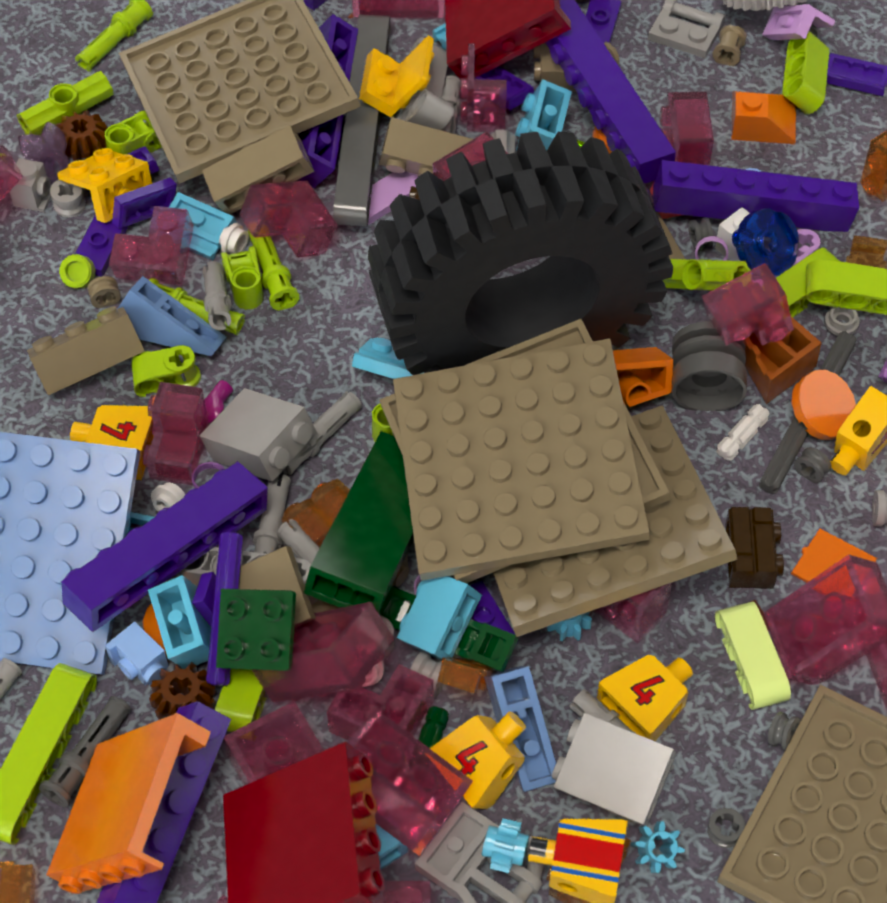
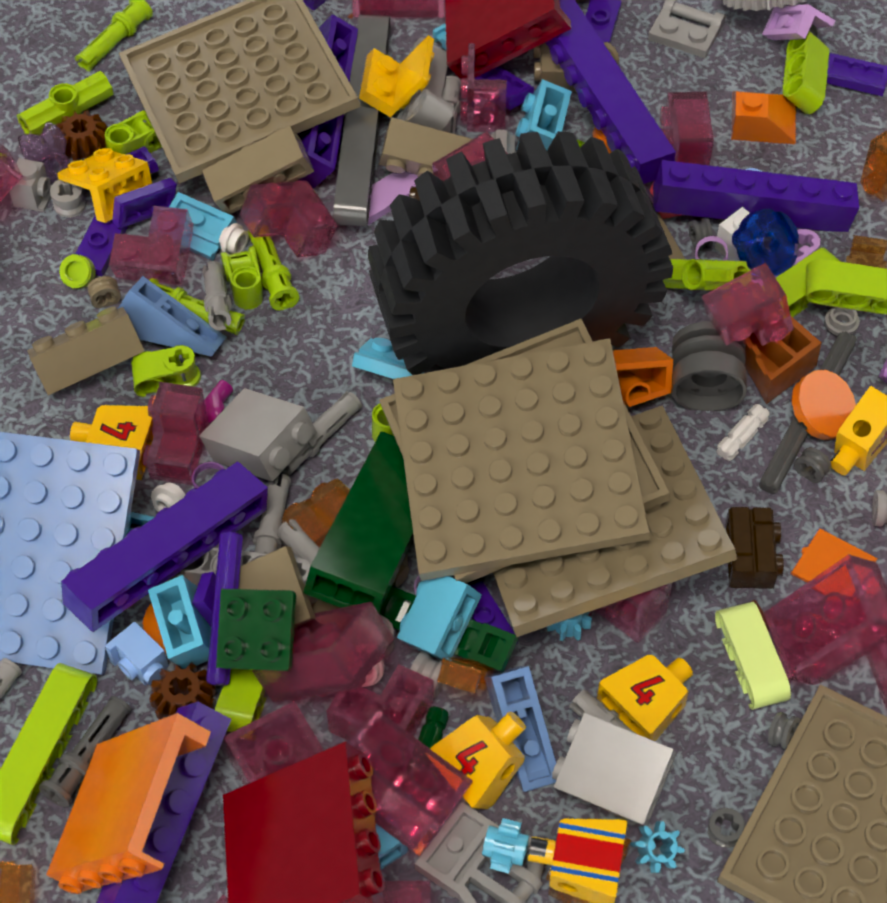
(730, 45): dark tan bush -> none

